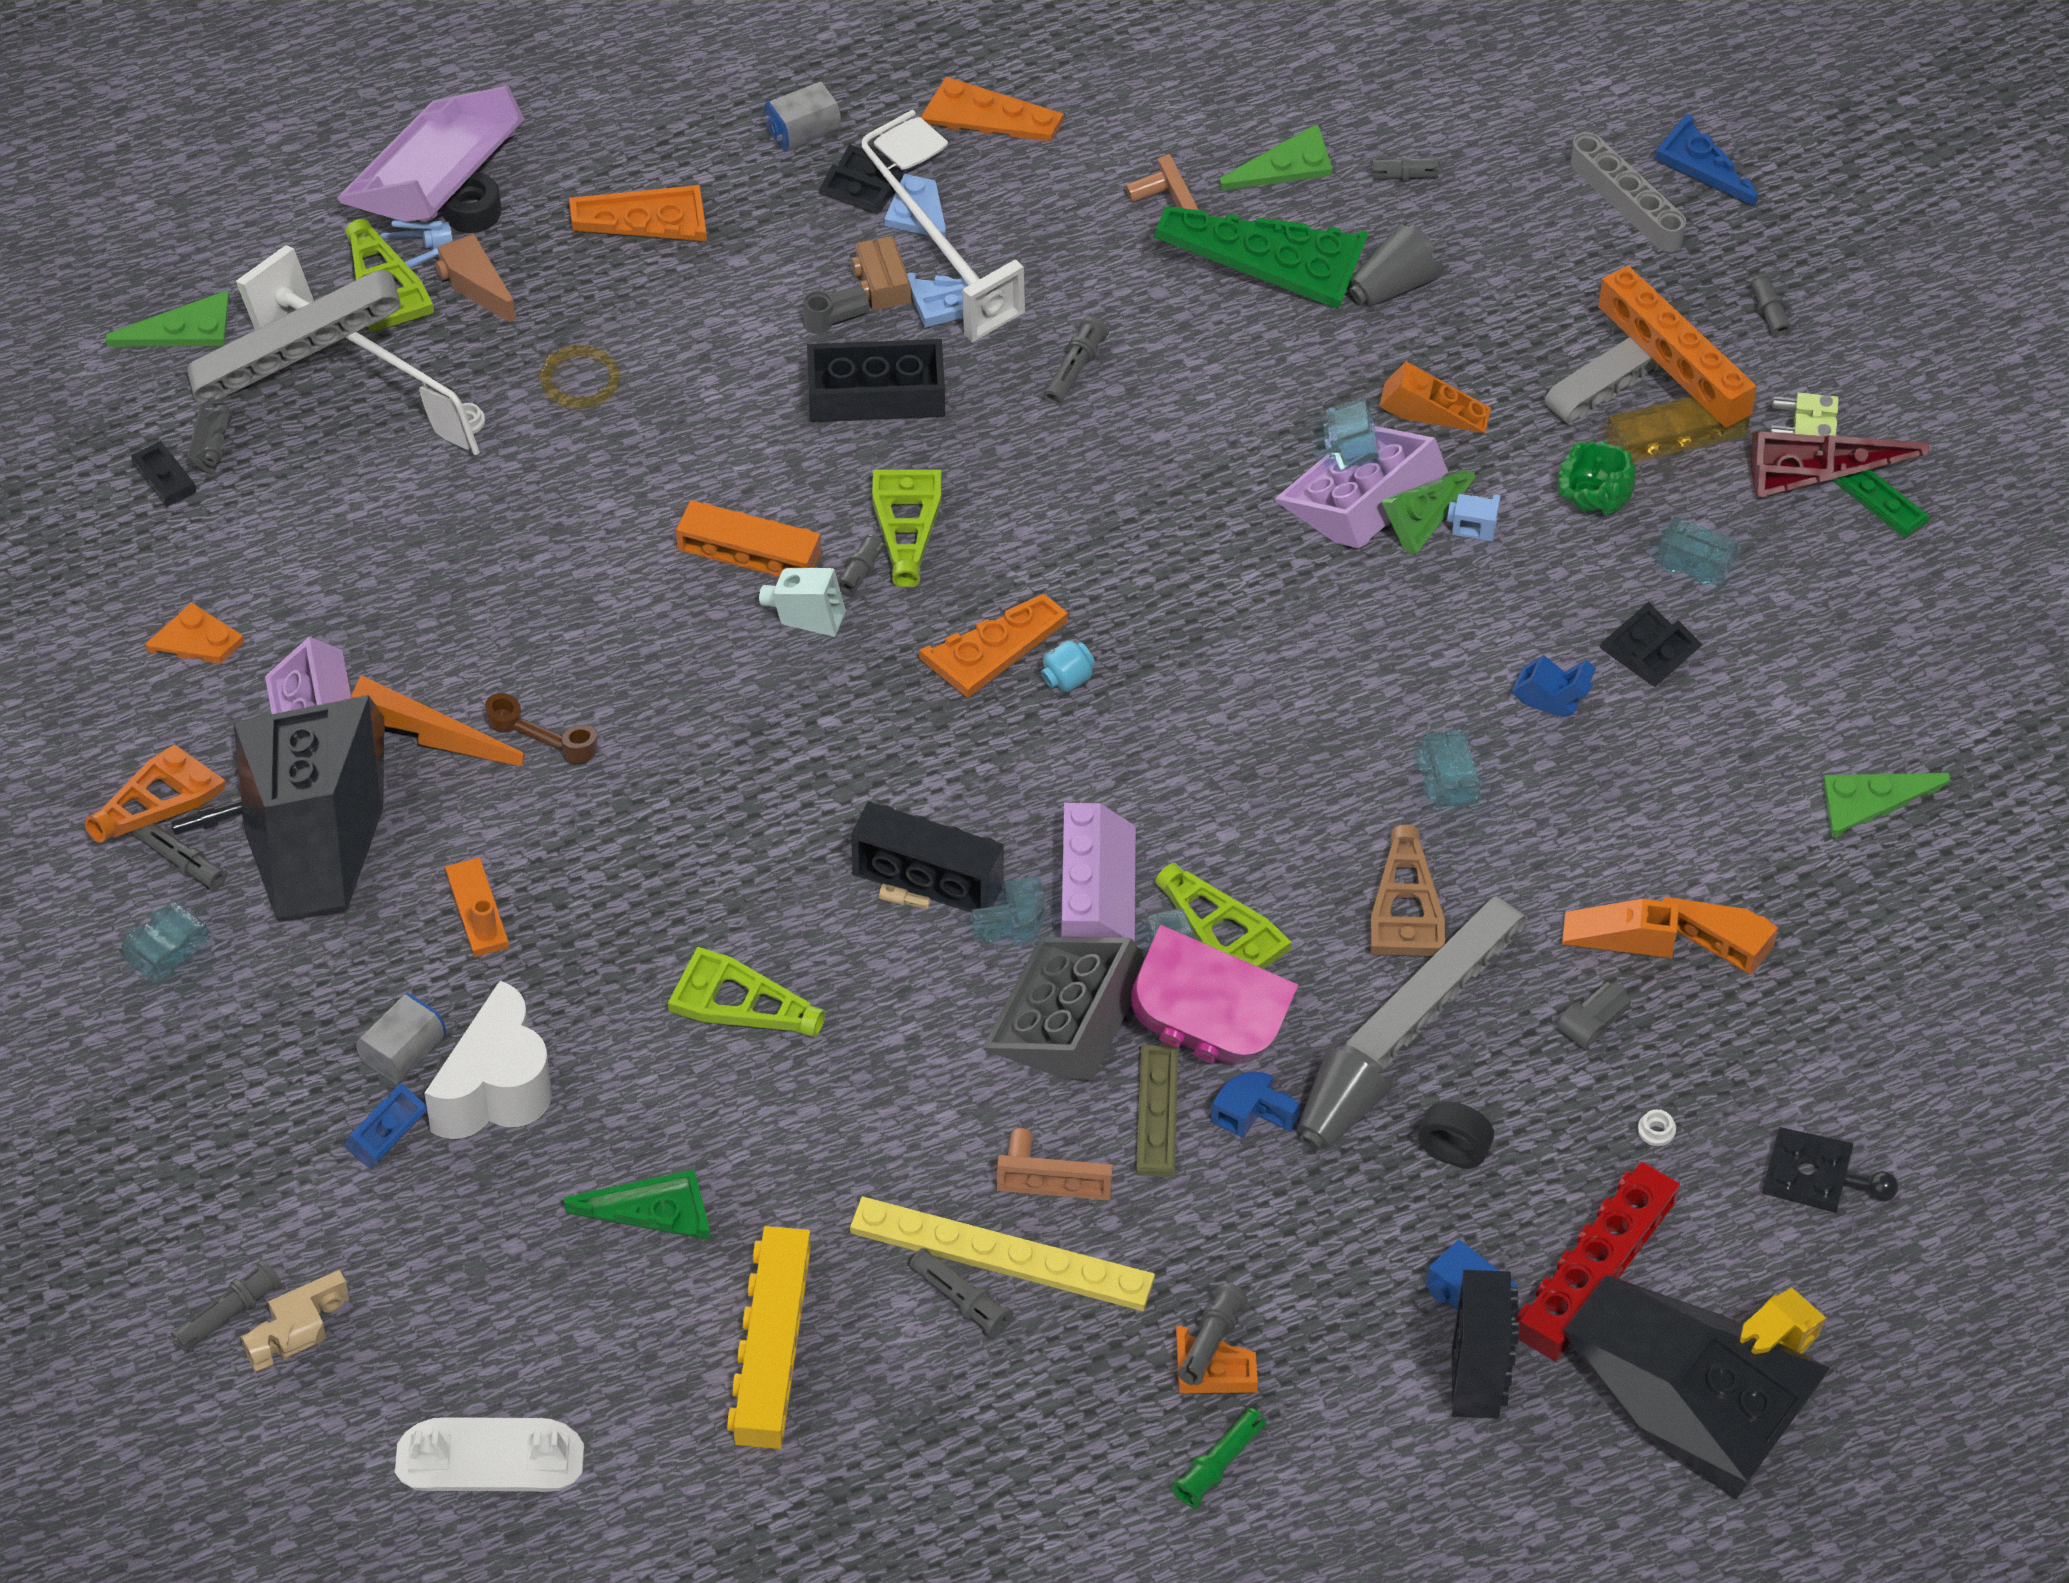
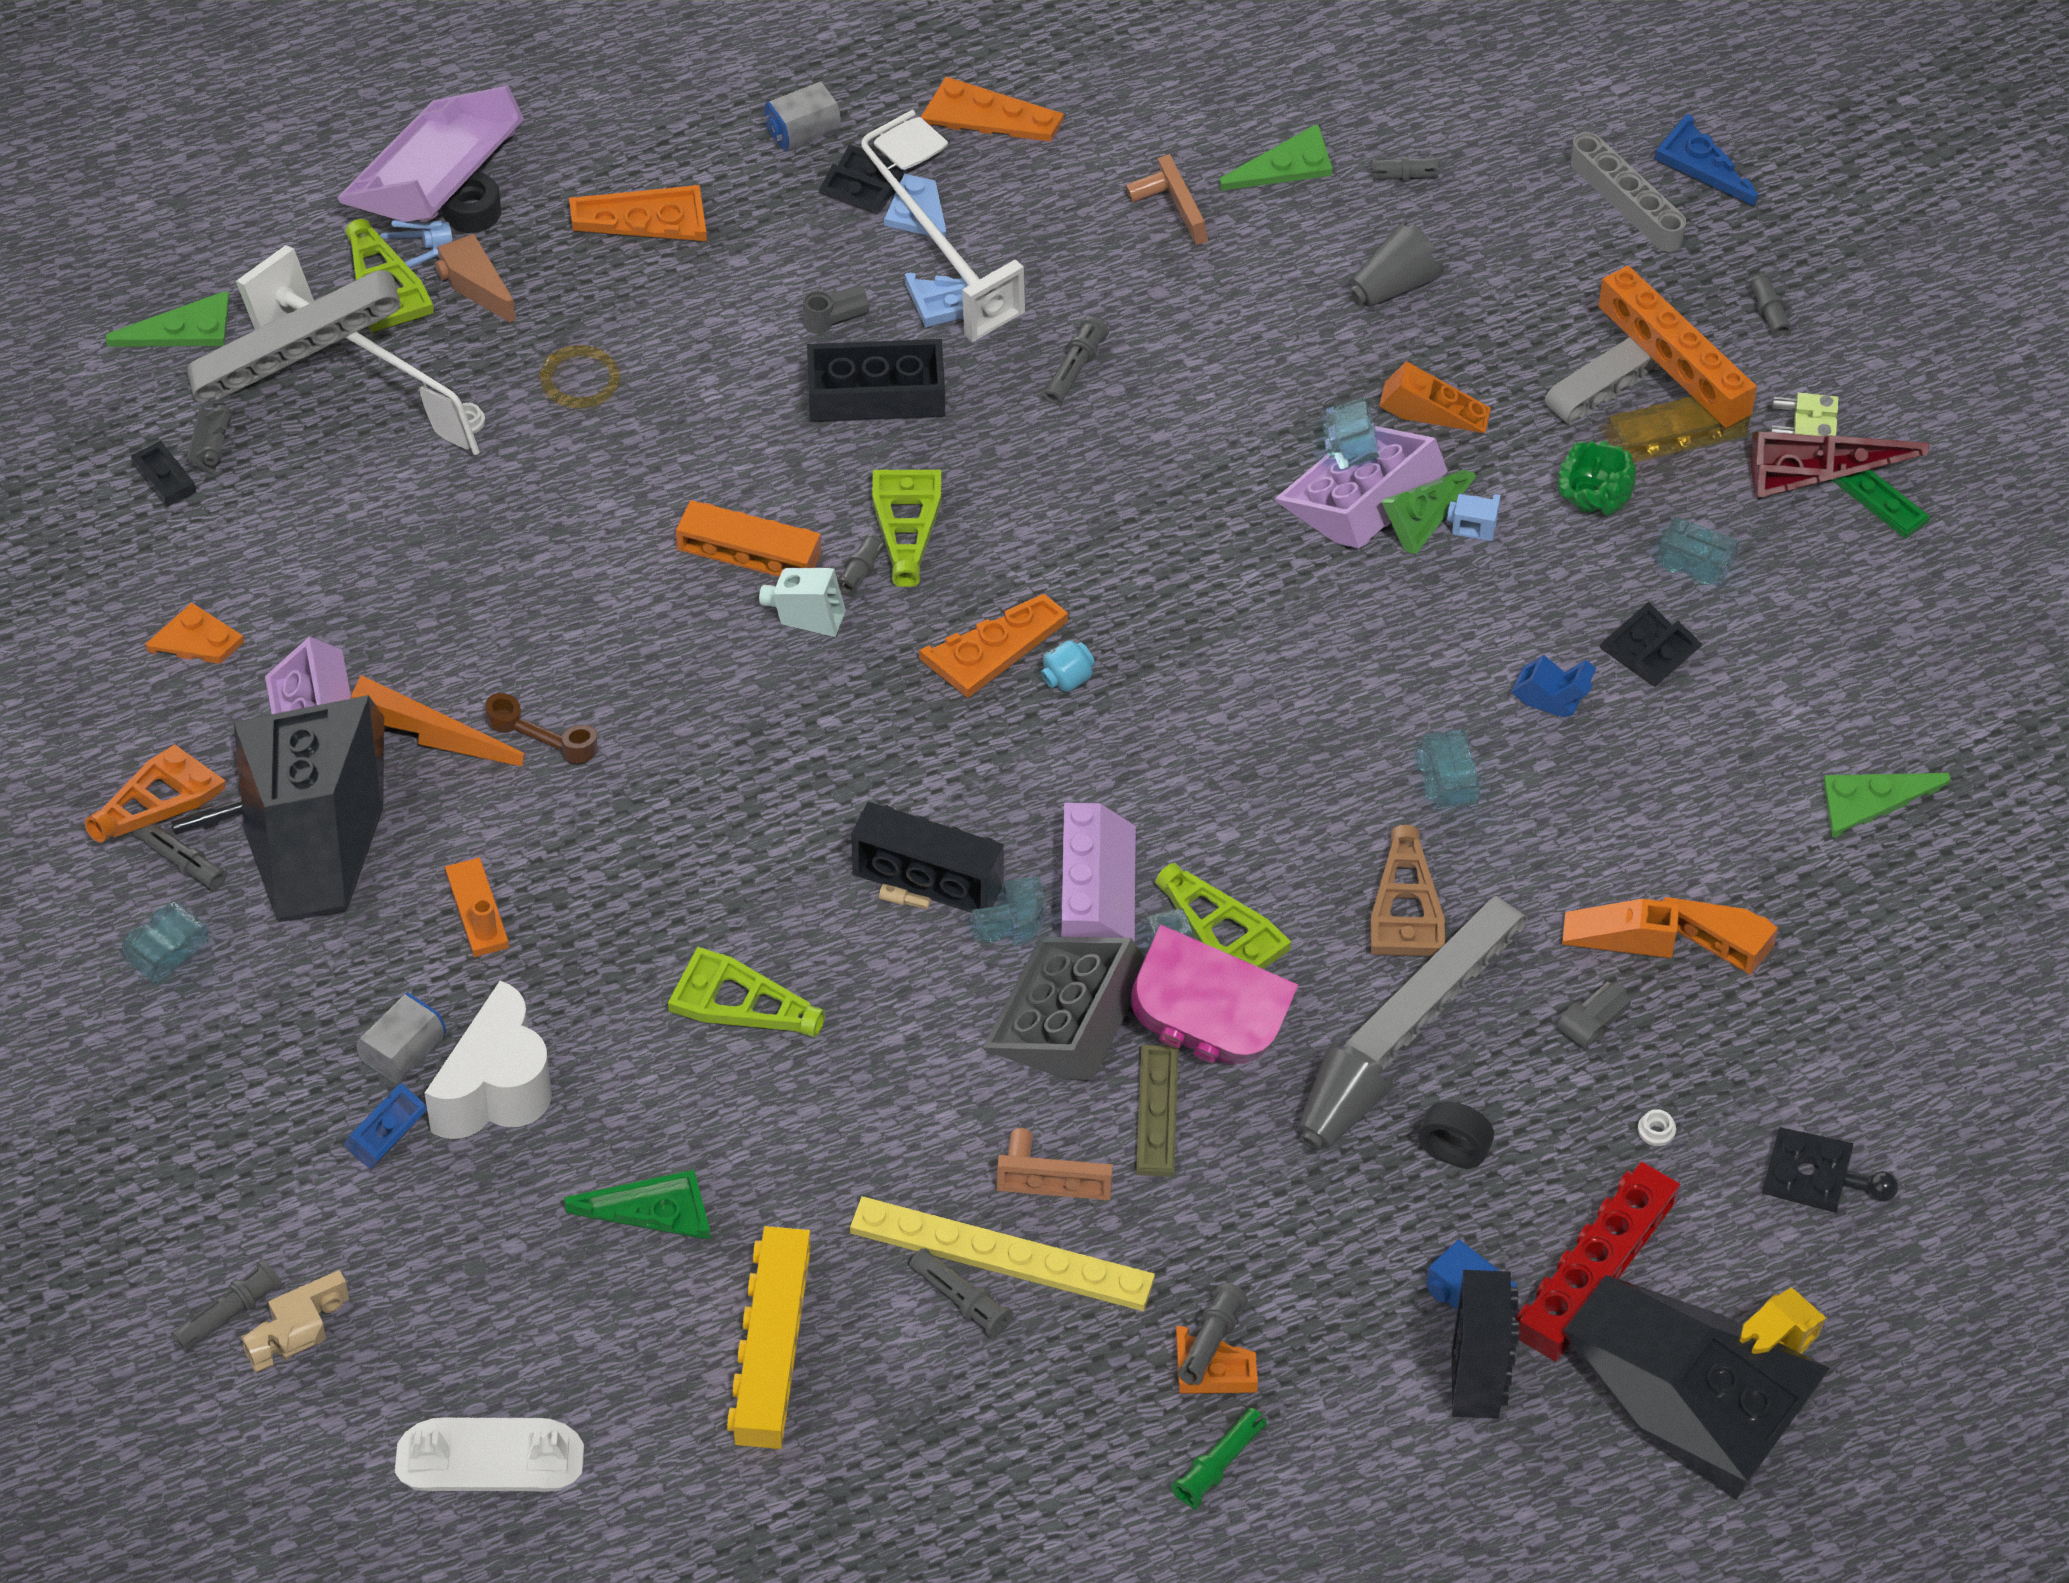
(882, 273): medium nougat brick -> none
(1251, 1097): blue brick -> none
(1275, 251): green wing -> none

